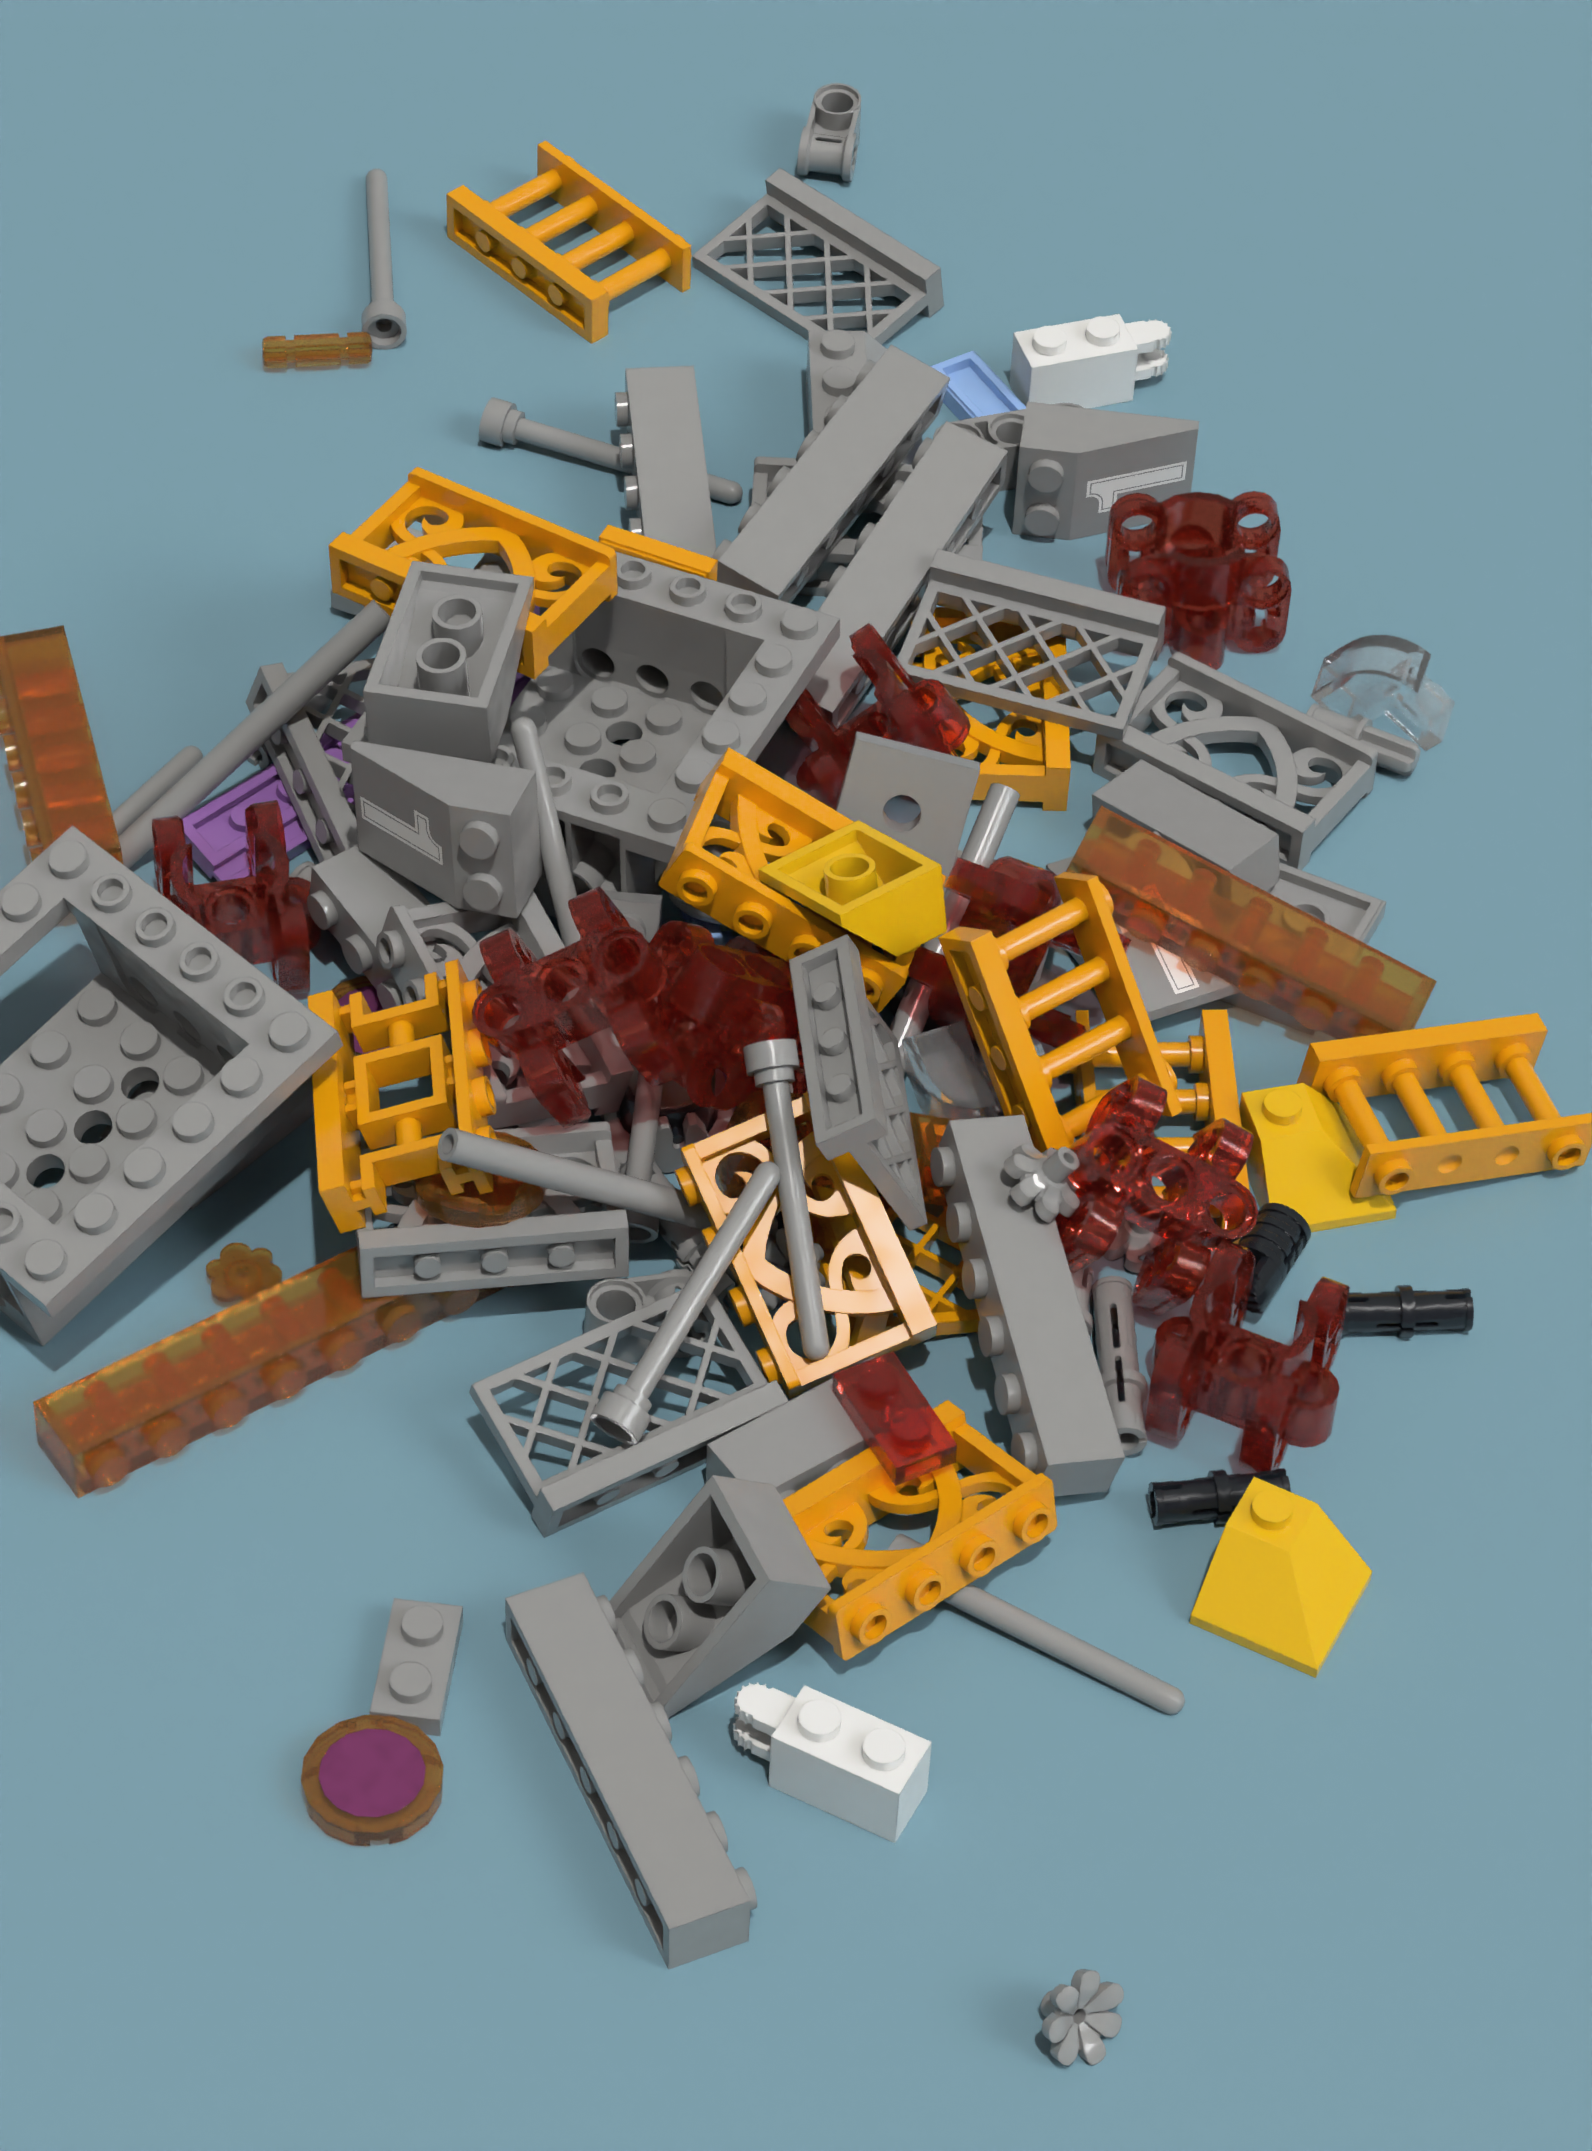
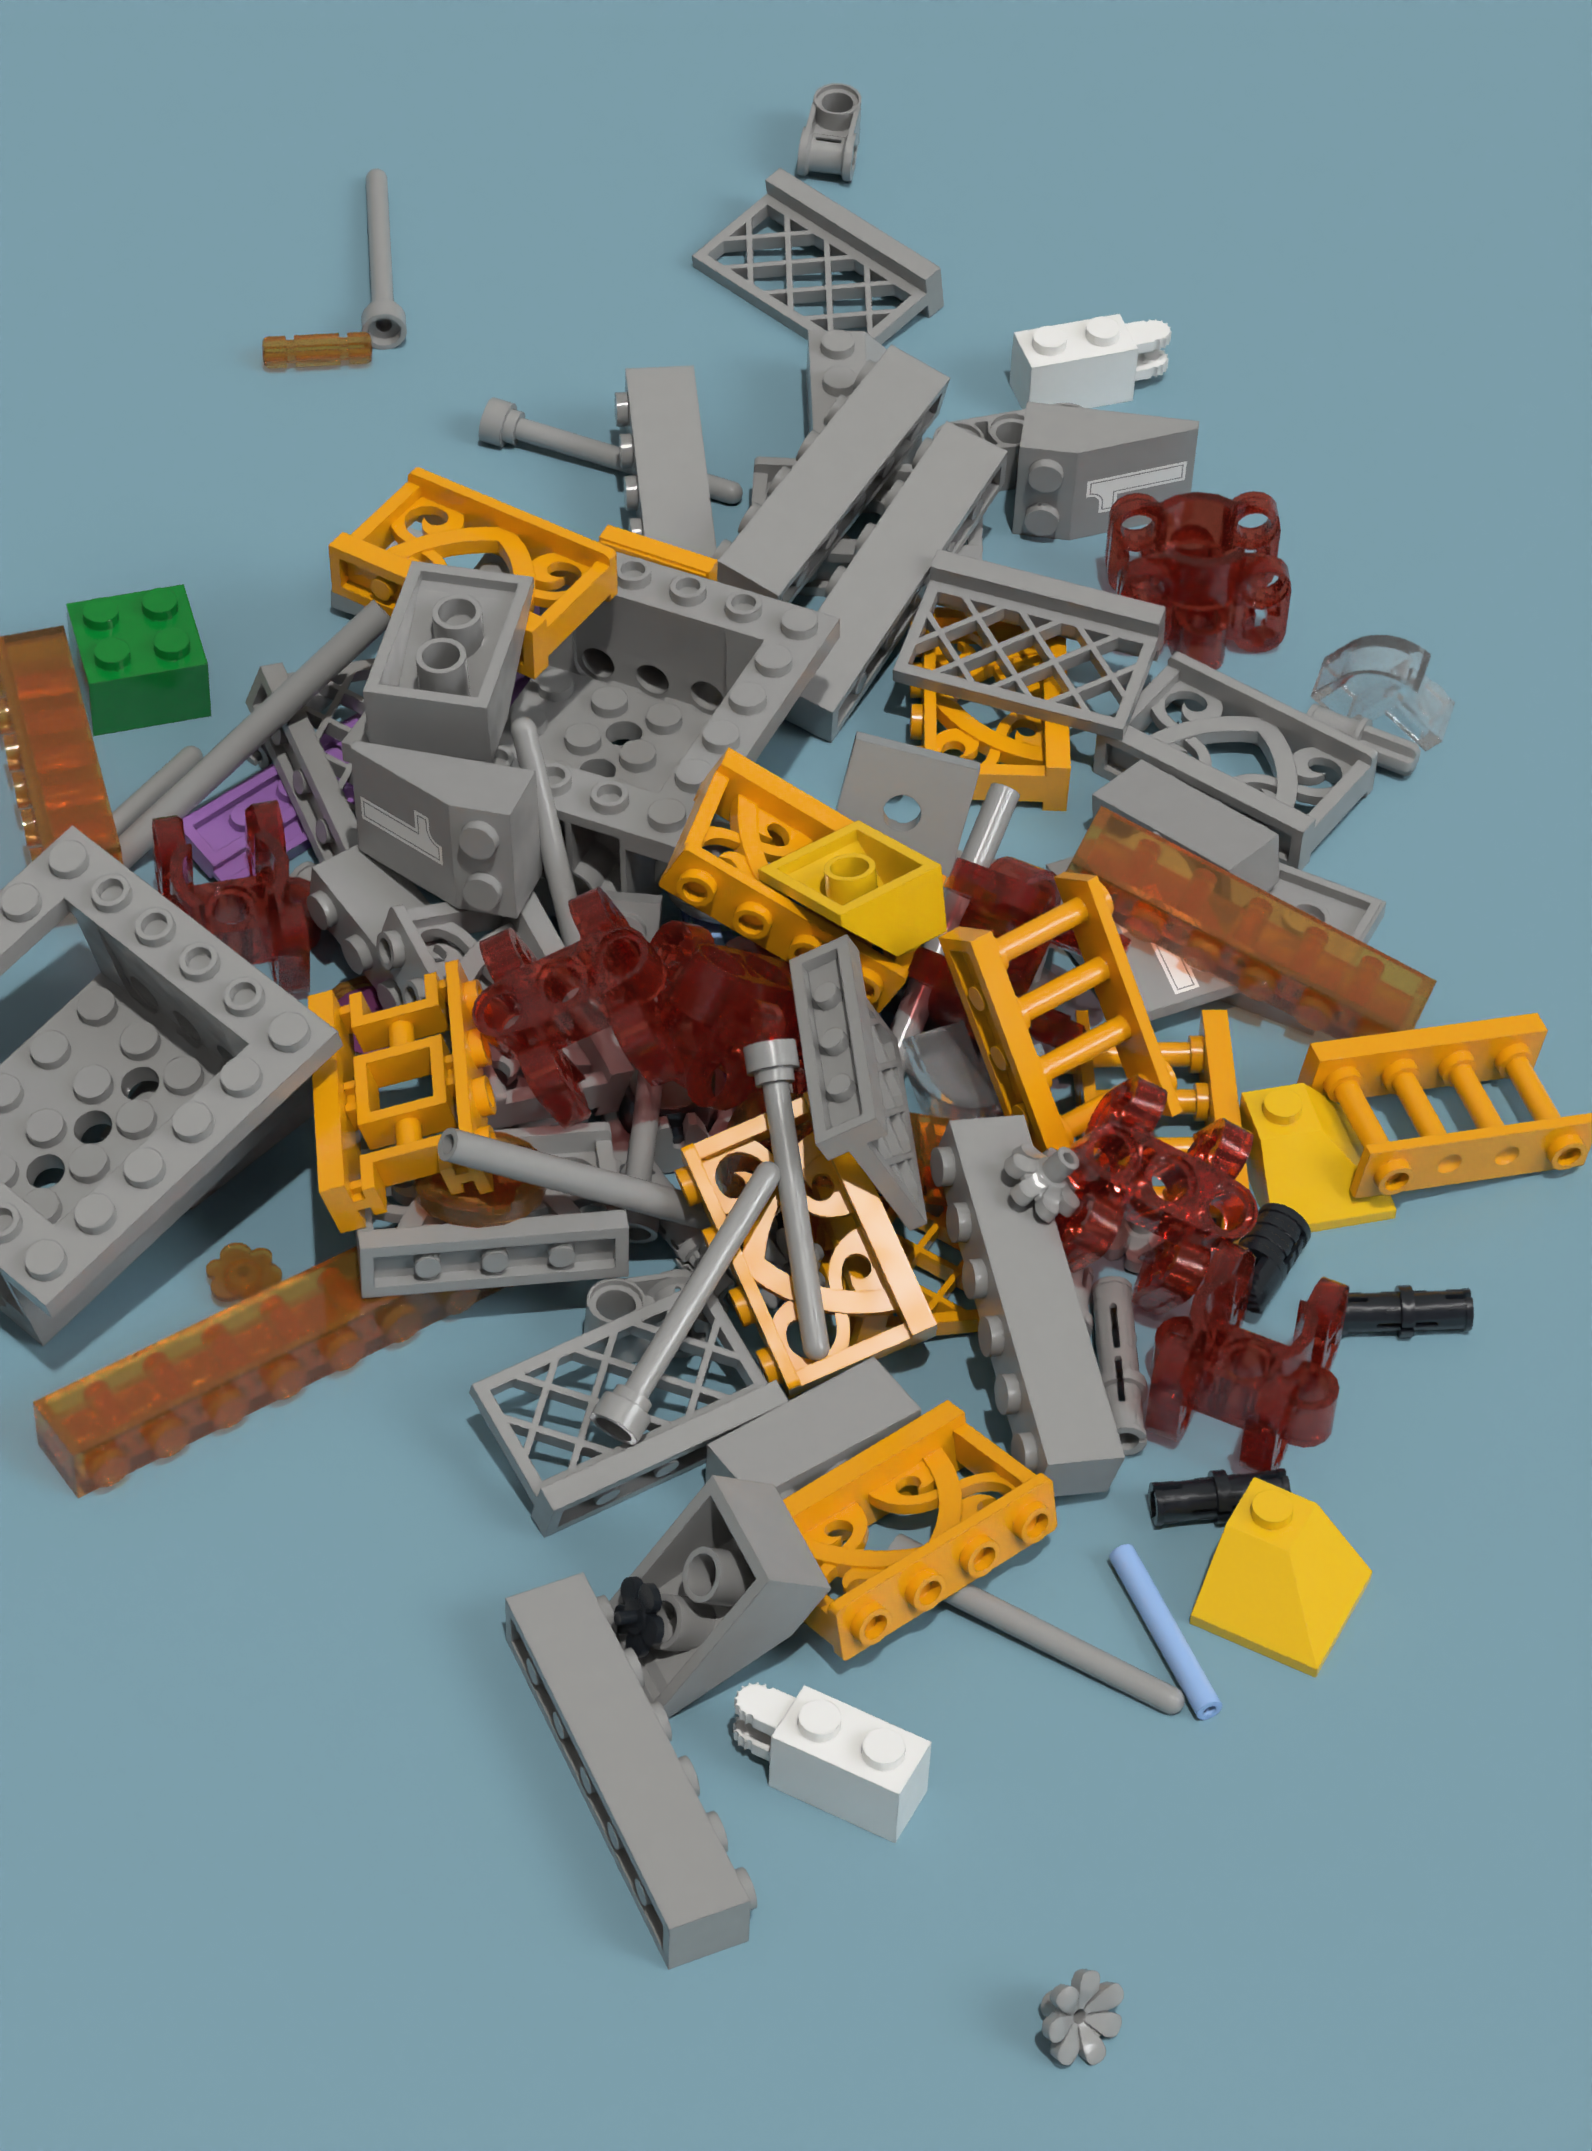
(139, 660): none -> green piece
(372, 1780): tile -> none
(418, 1663): light grey plate -> none
(554, 278): light orange fence -> none
(639, 1615): none -> black plant
(894, 1418): clear red plate -> none
(905, 712): clear red piece -> none
(975, 388): light blue tile -> none
(1165, 1632): none -> light blue piece

